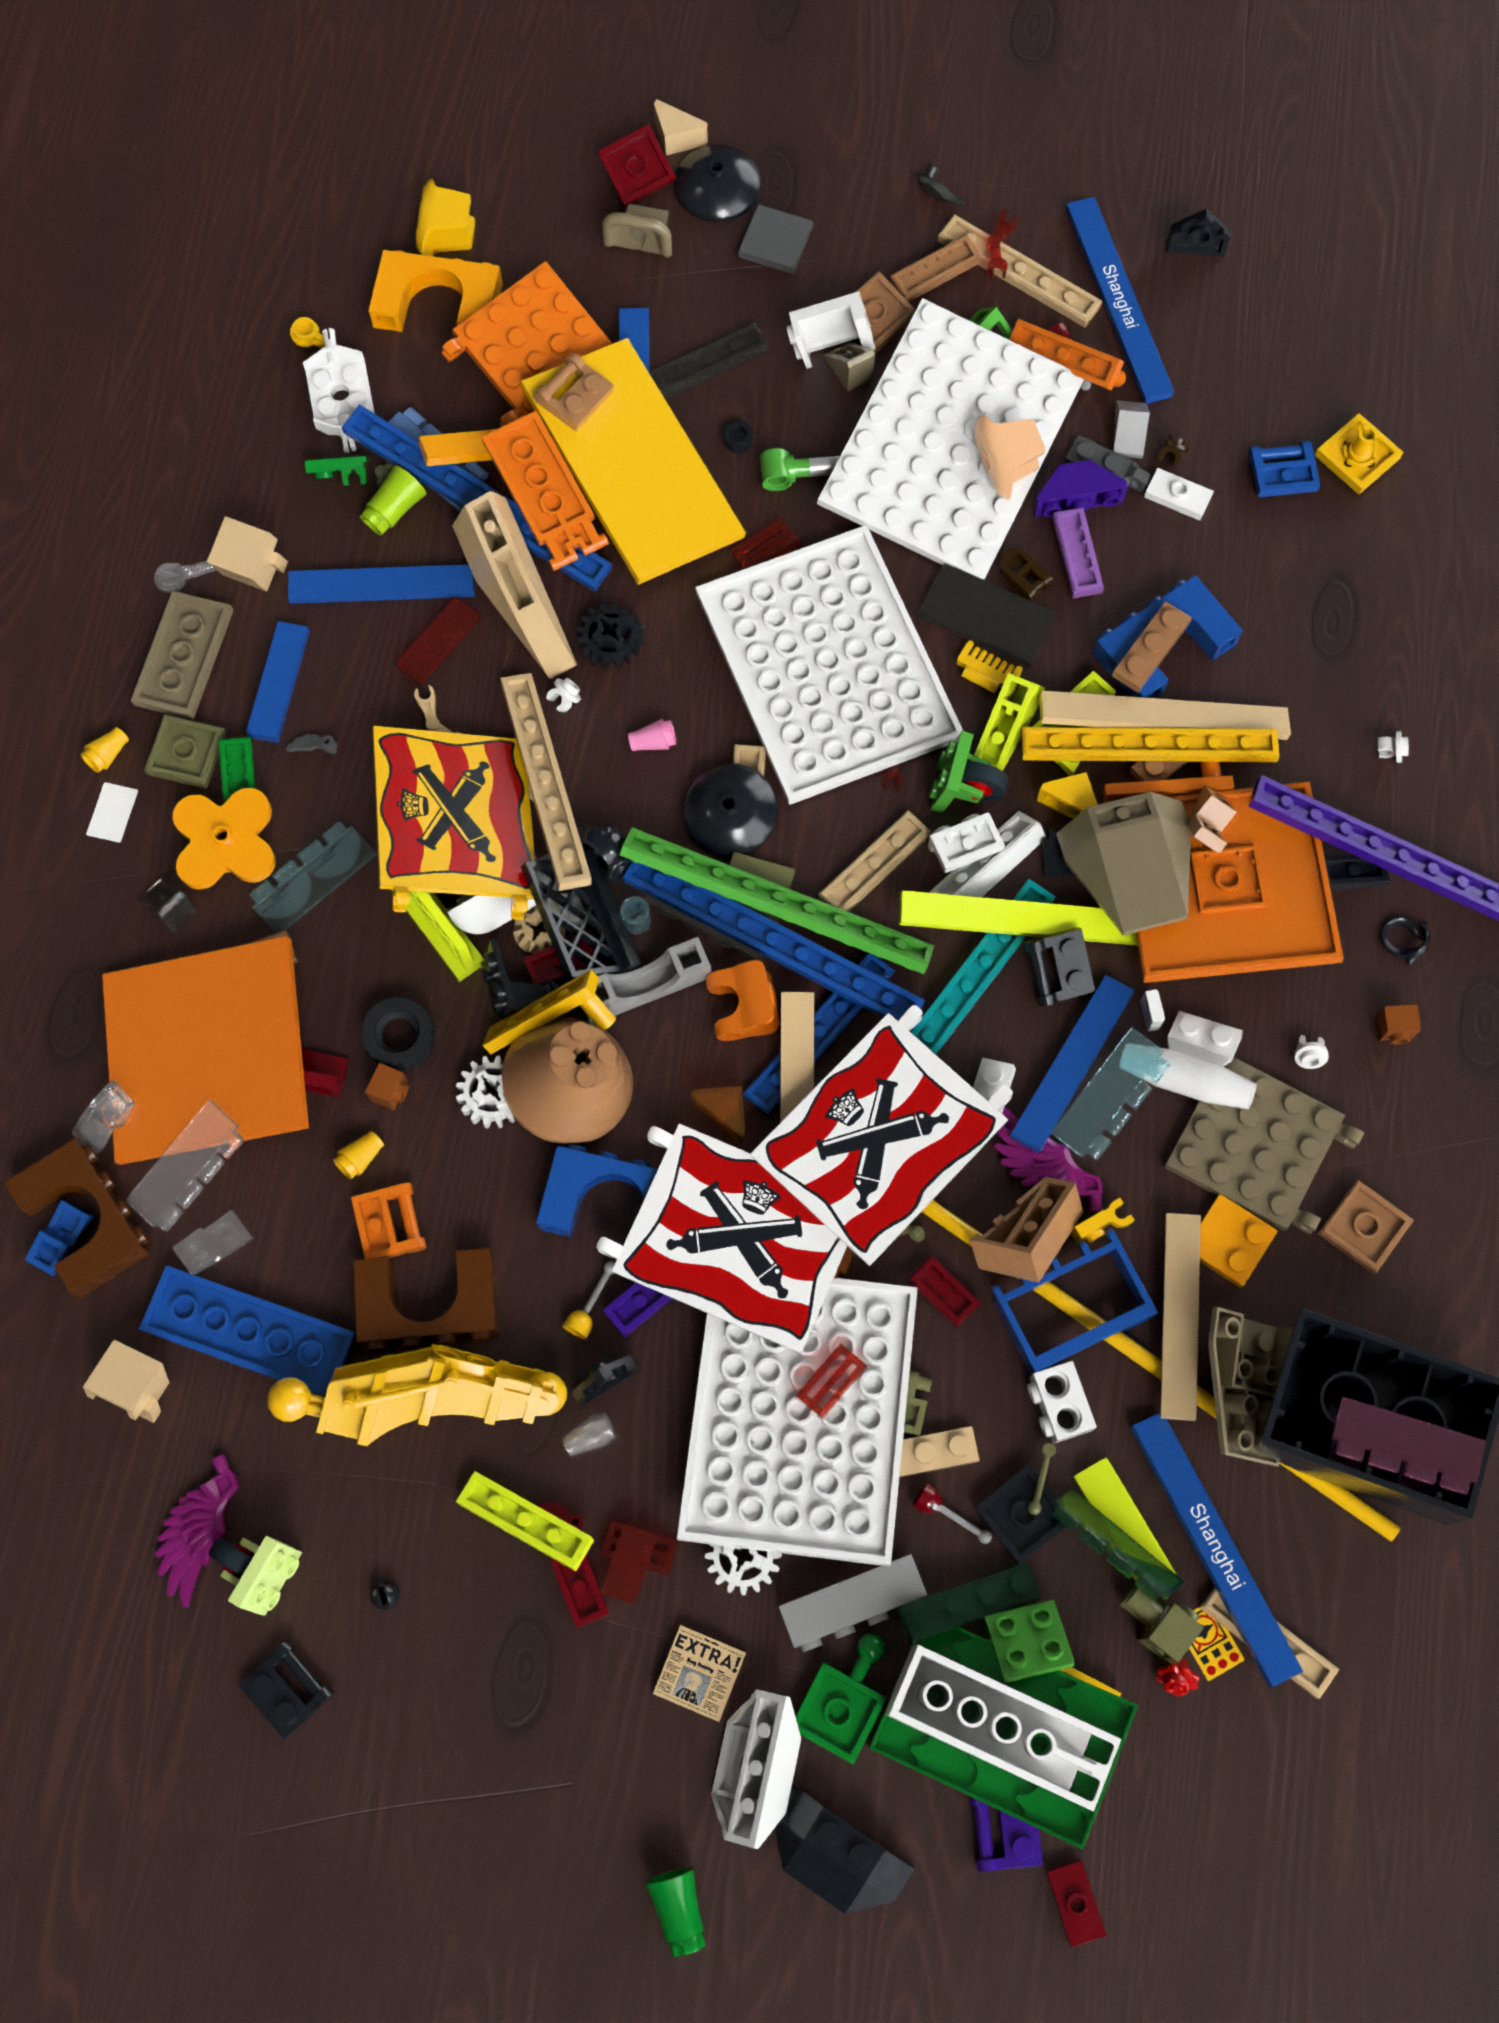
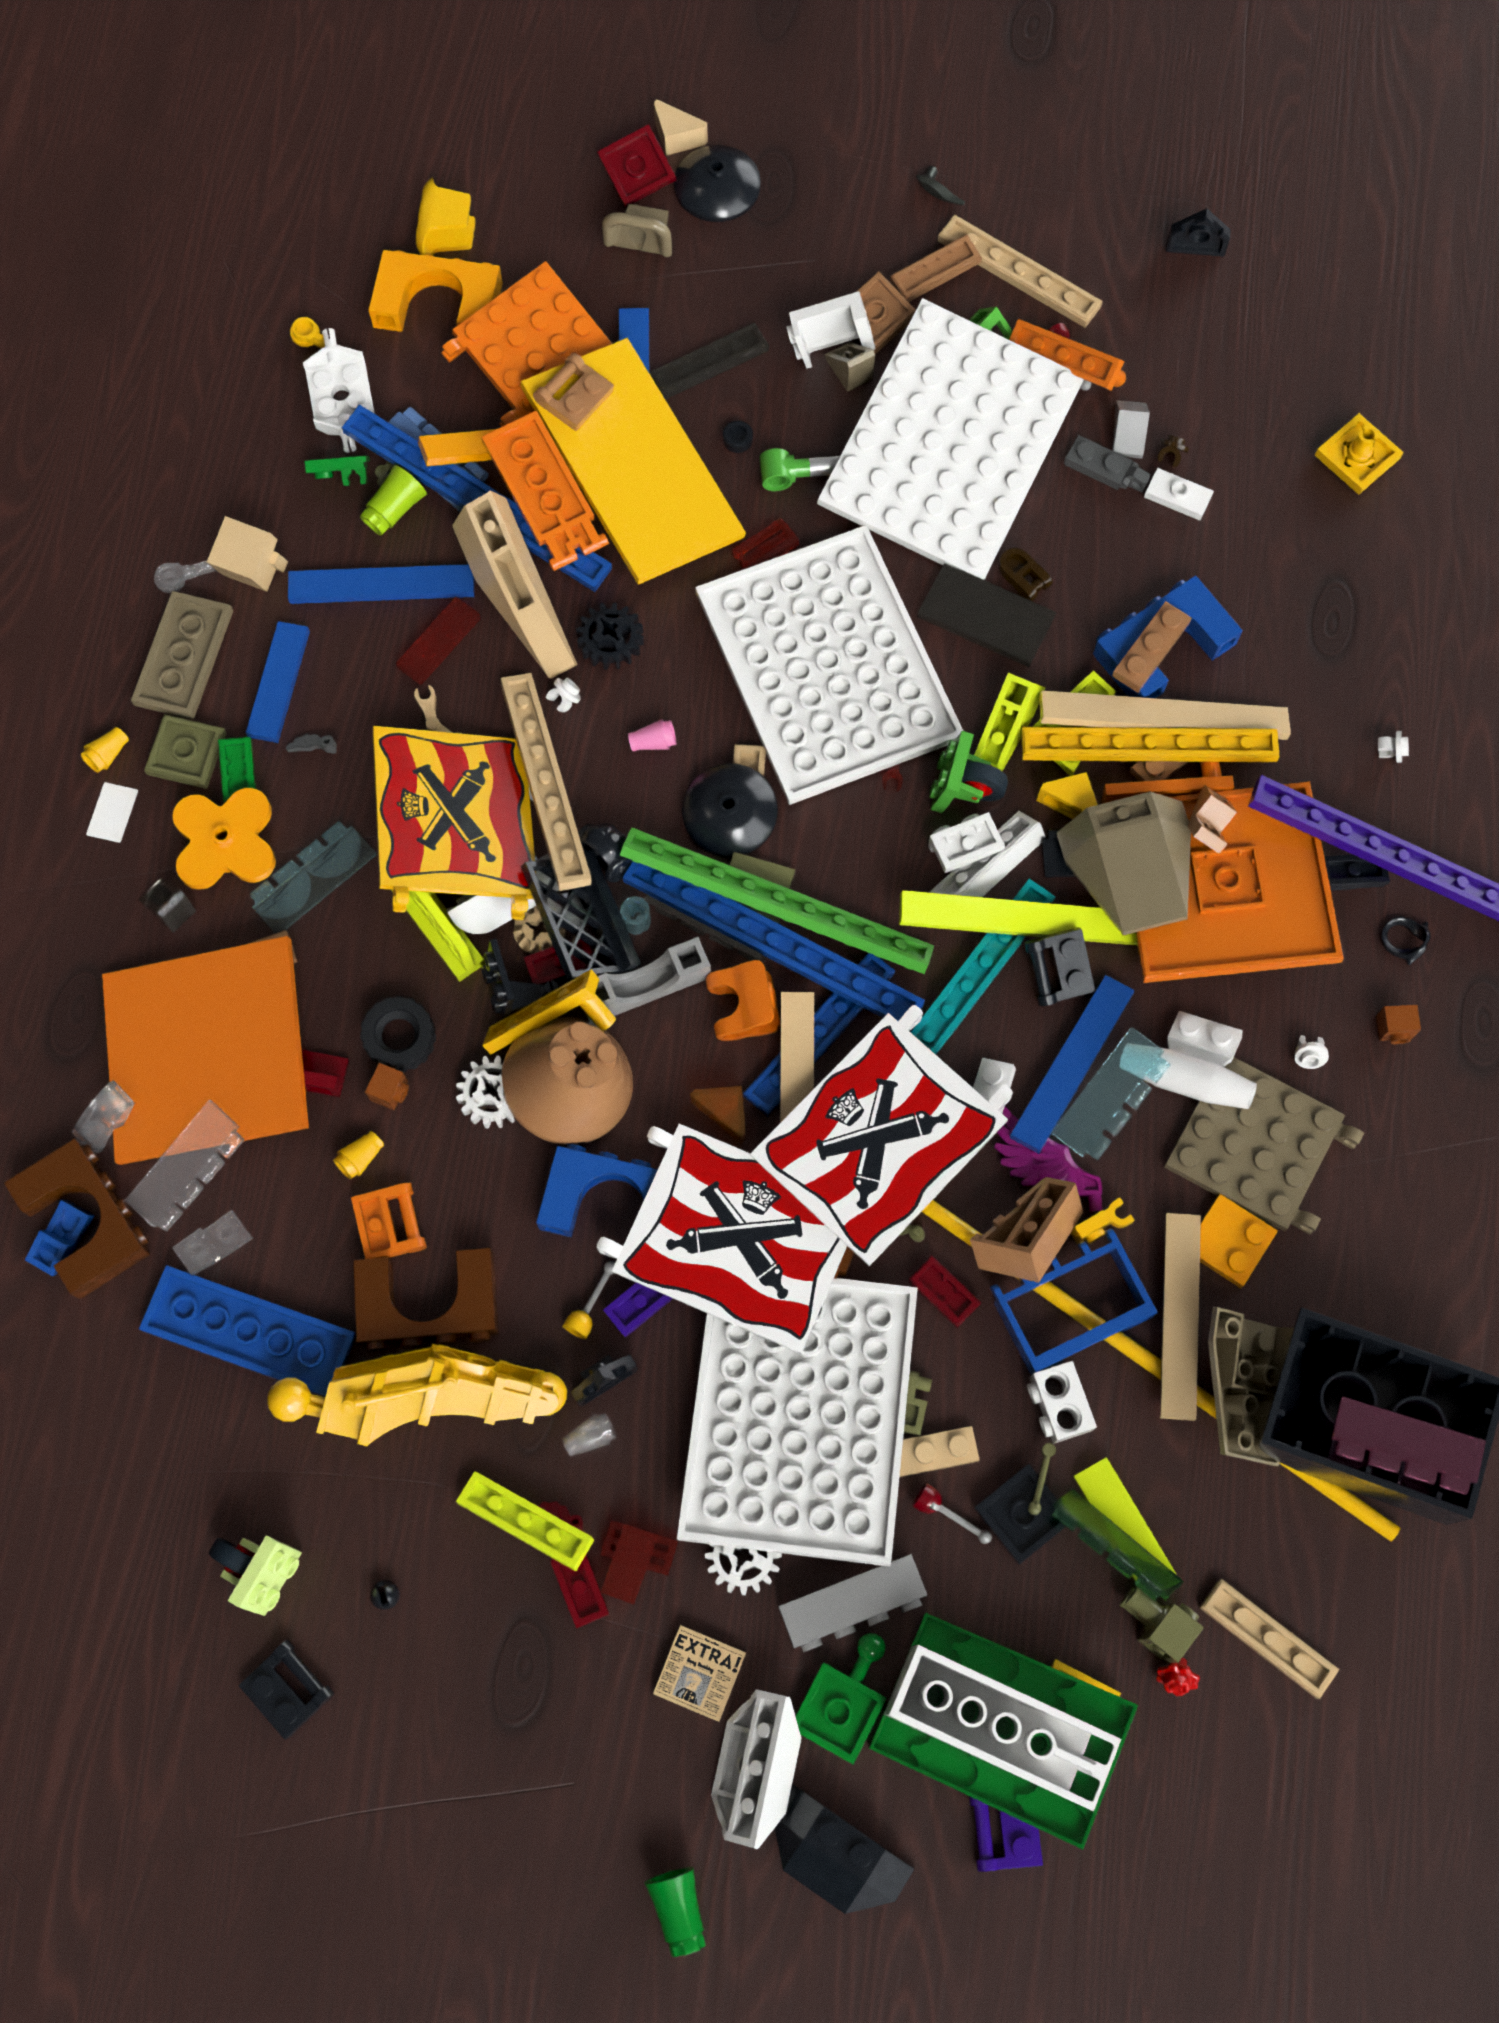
(129, 1381): tan plate -> none
(195, 1529): magenta animal -> none
(775, 239): dark grey tile -> none
(812, 1404): clear red tile -> none
(875, 863): tan tile -> none
(968, 1603): clear green plate -> none
(981, 672): yellow piece -> none
(993, 244): clear red piece -> none
(1008, 451): light nougat piece -> none
(1029, 1641): bright green bracket -> none
(1075, 1903): dark red plate -> none
(1077, 552): medium lavender plate -> none
(1079, 486): dark purple slope -> none
(1119, 301): blue tile -> none
(1152, 1010): white tile -> none
(1214, 1647): yellow sticker -> none
(1216, 1551): blue tile -> none
(1285, 476): blue plate -> none
(1365, 1227): medium nougat plate -> none

